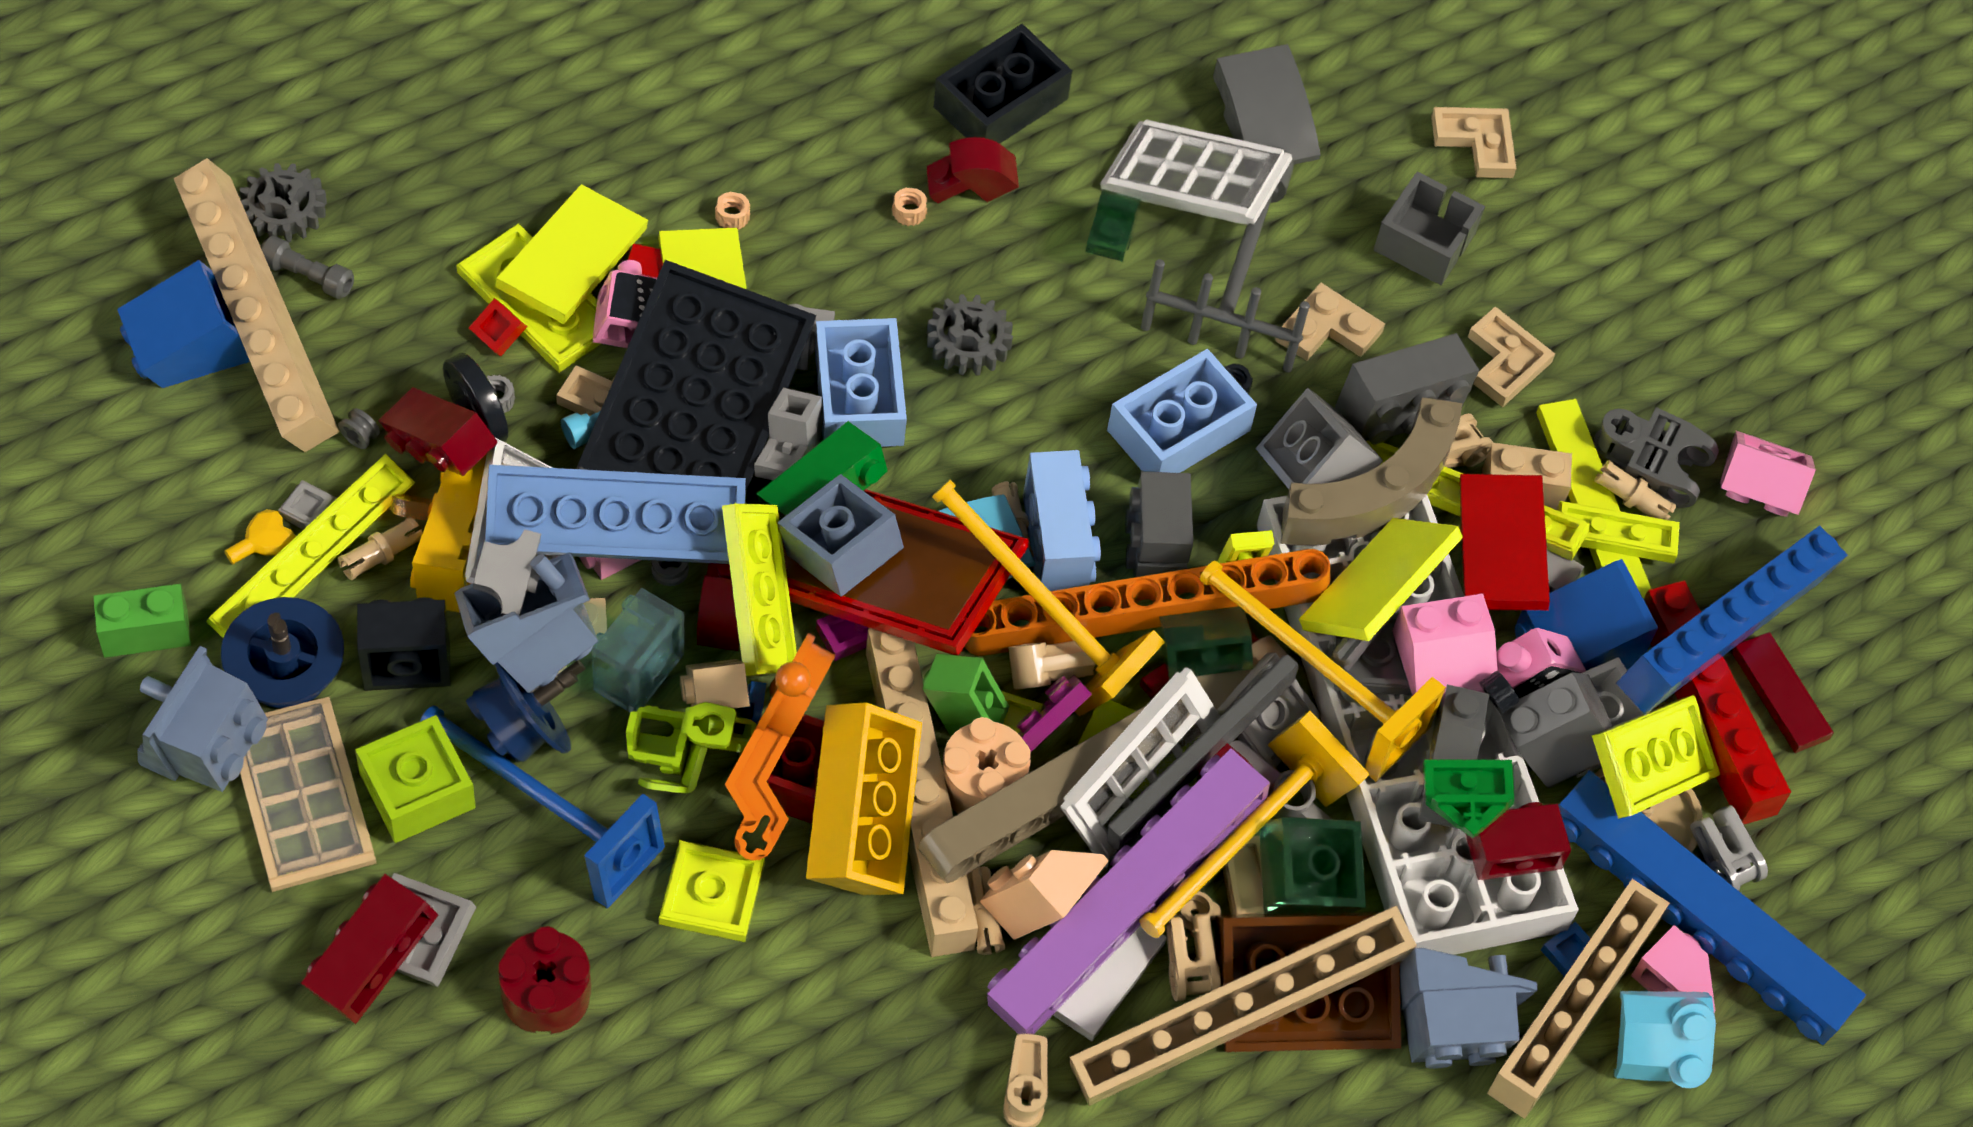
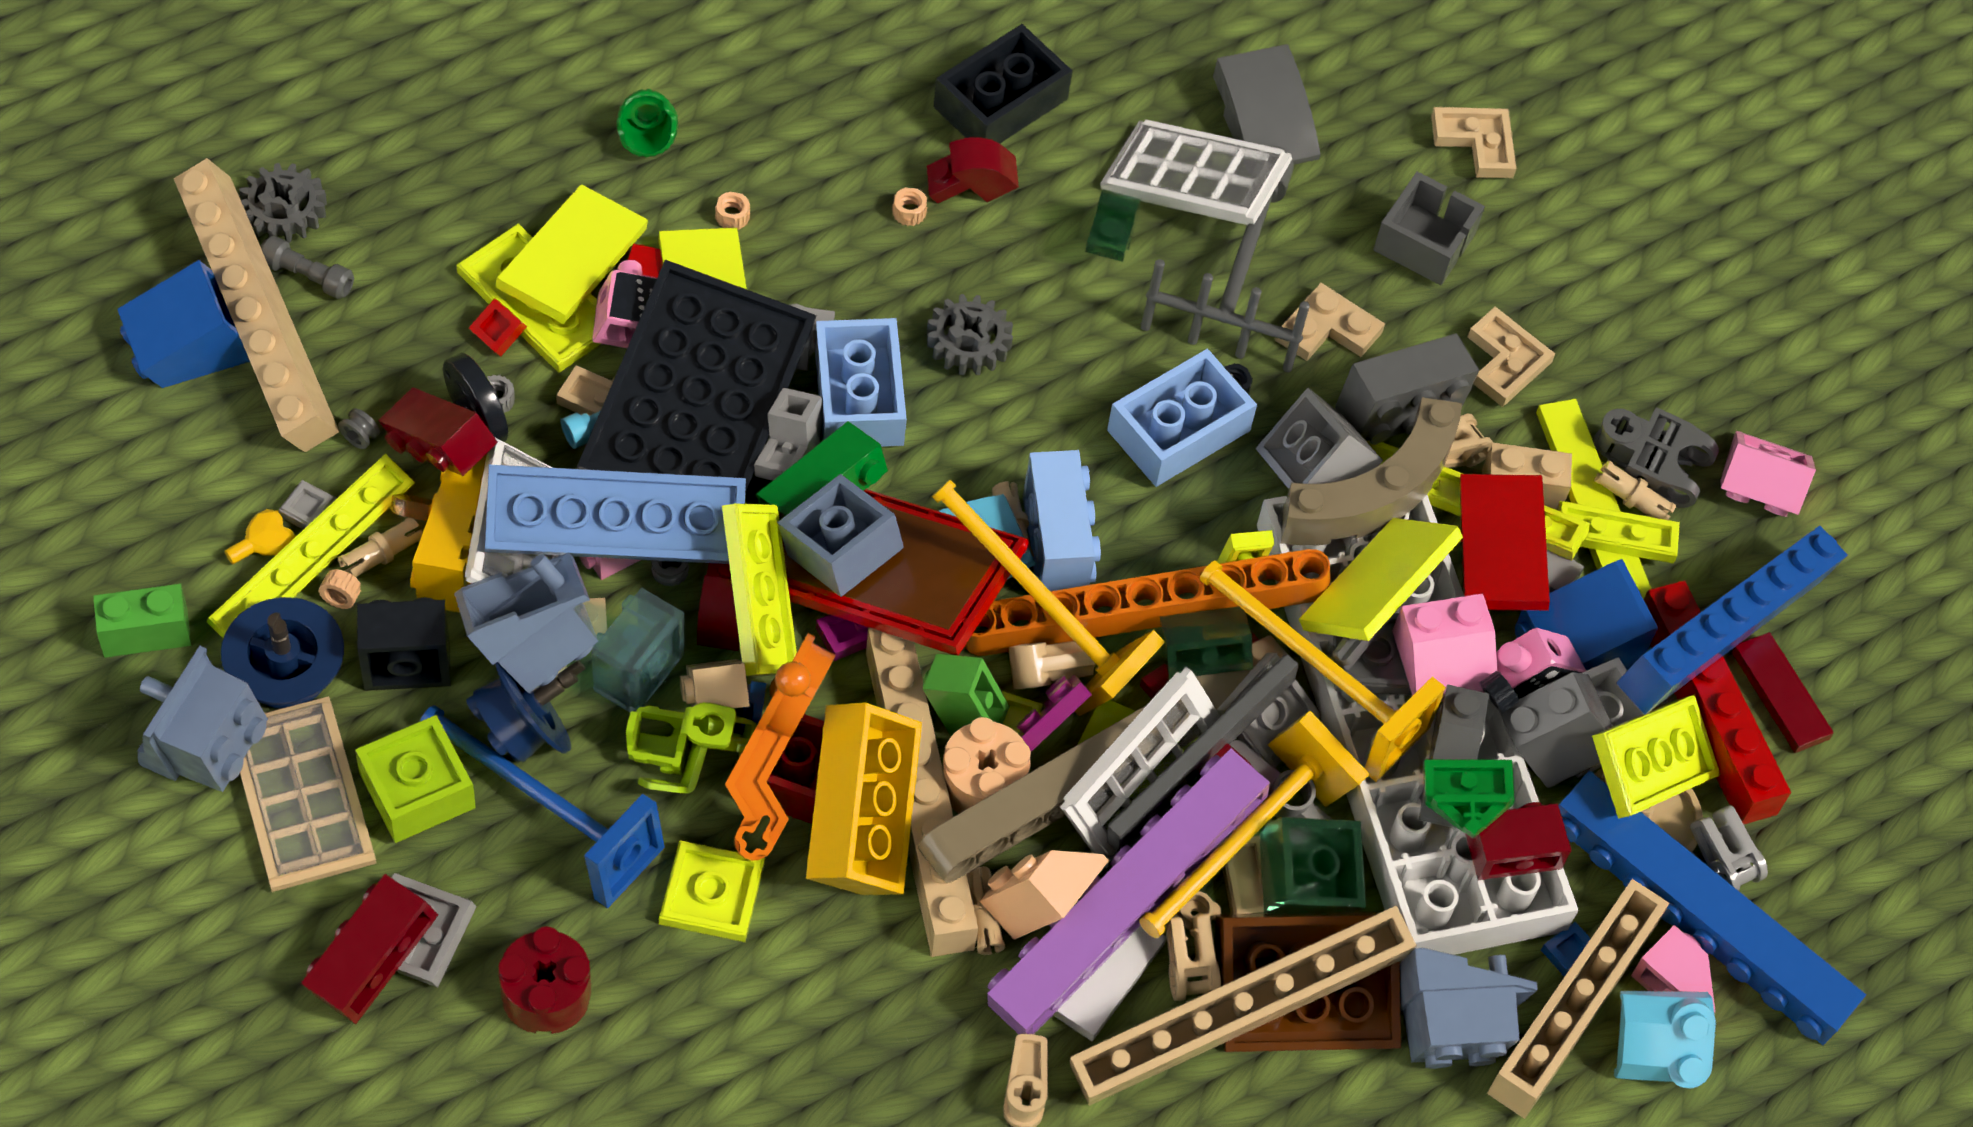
(340, 589): none -> light nougat axle
(507, 571): light grey brick -> none
(647, 123): none -> green hair
(1159, 523): dark grey piece -> none

